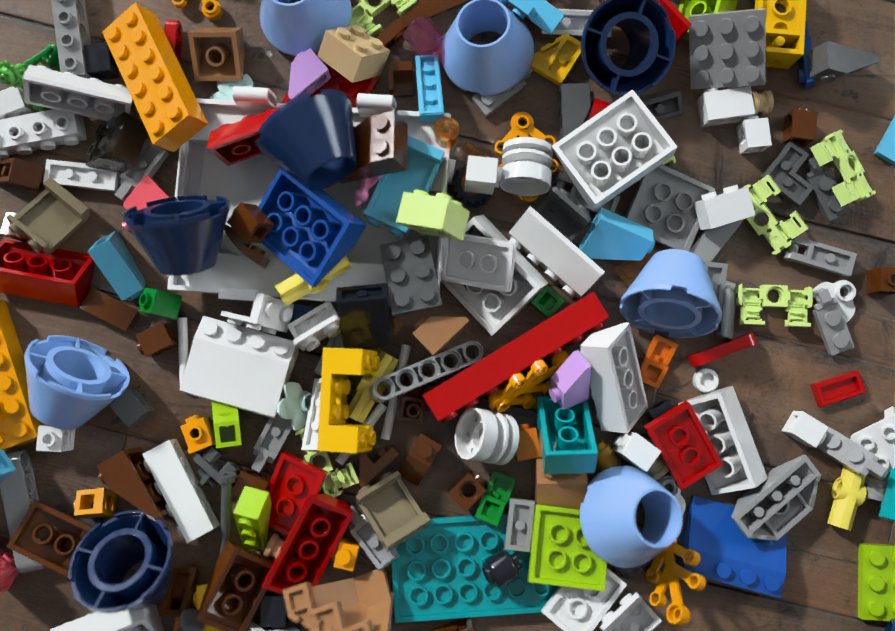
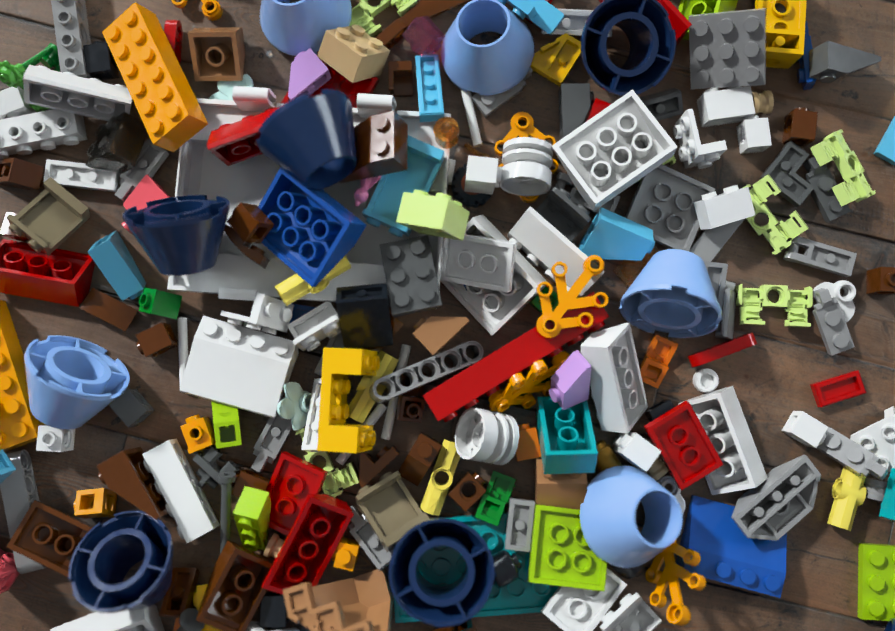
(437, 492): none -> light yellow piece
(448, 603): none -> dark blue cone
(471, 117): none -> white bar
(568, 300): none -> light orange plant
(691, 150): none -> white bracket

